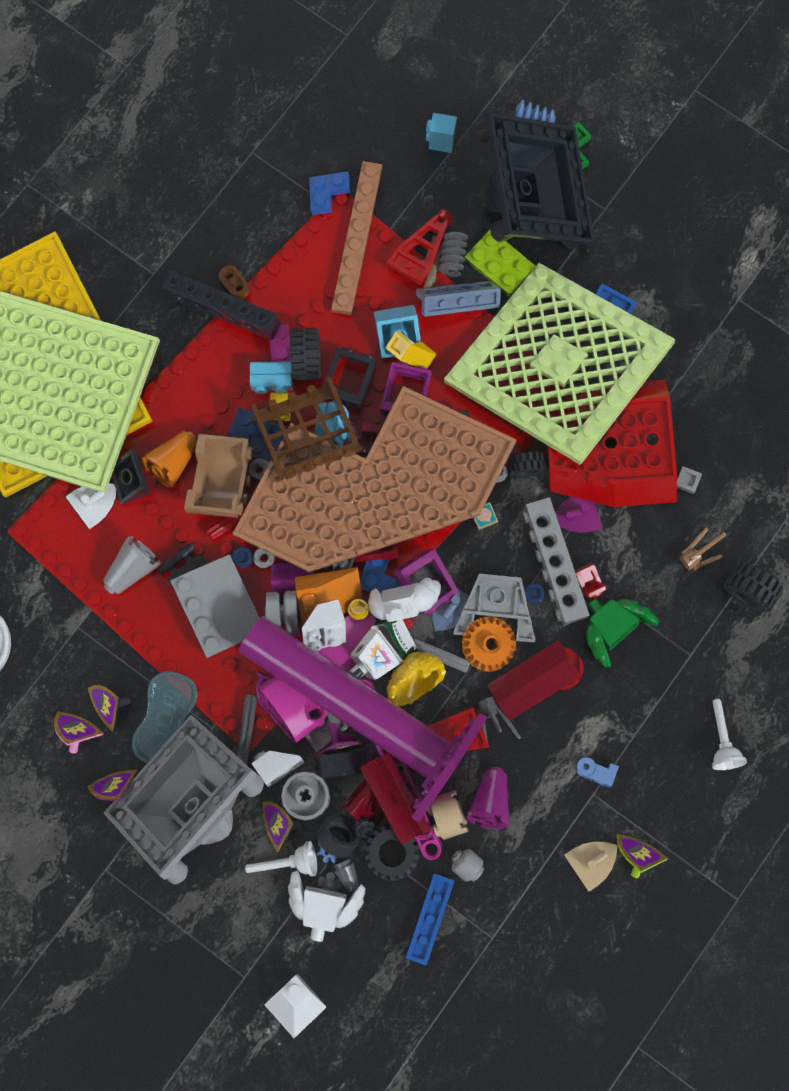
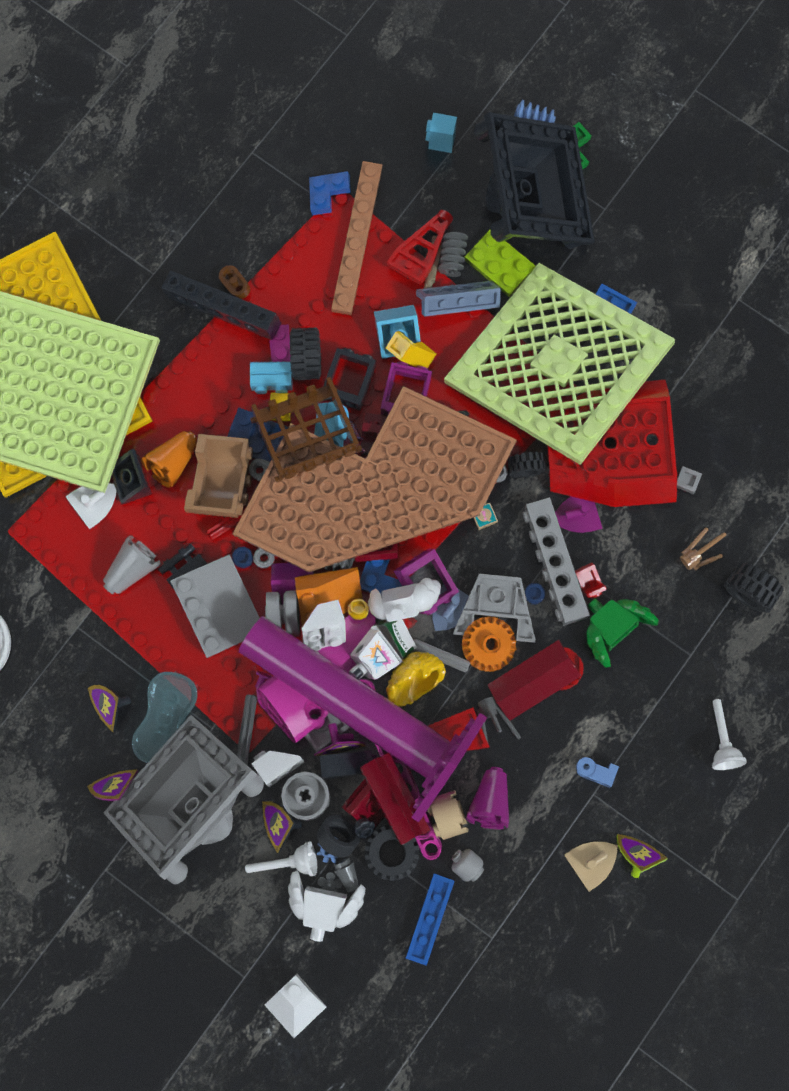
(74, 729): shield -> none

